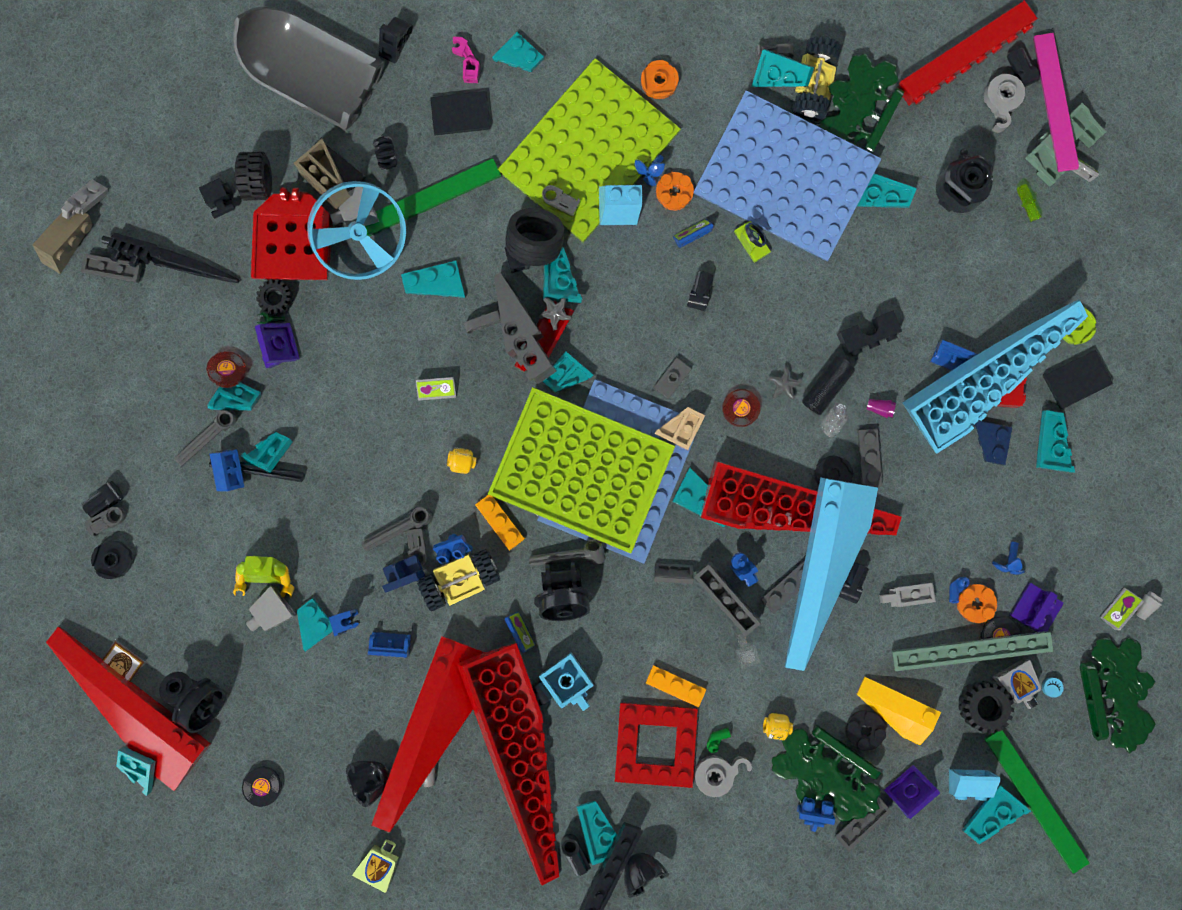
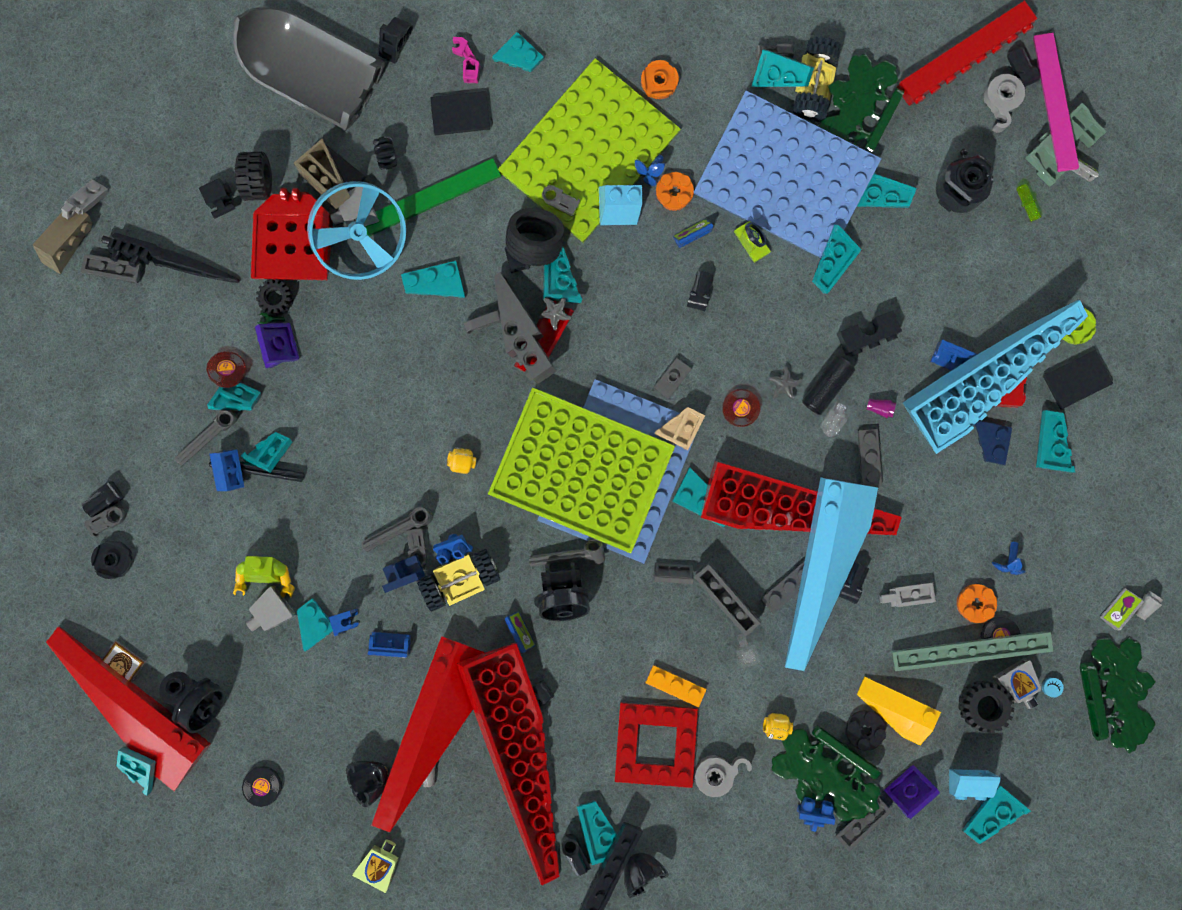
(436, 388): slope -> none
(500, 522): light orange plate -> none
(564, 693): medium azure hinge -> none
(568, 374): teal wing -> none
(715, 739): green arm -> none
(744, 569): blue hips -> none
(831, 468): black tile -> none
(835, 259): none -> teal wing
(957, 587): blue arm -> none
(1036, 608): dark purple bracket -> none
(1036, 801): green tile -> none

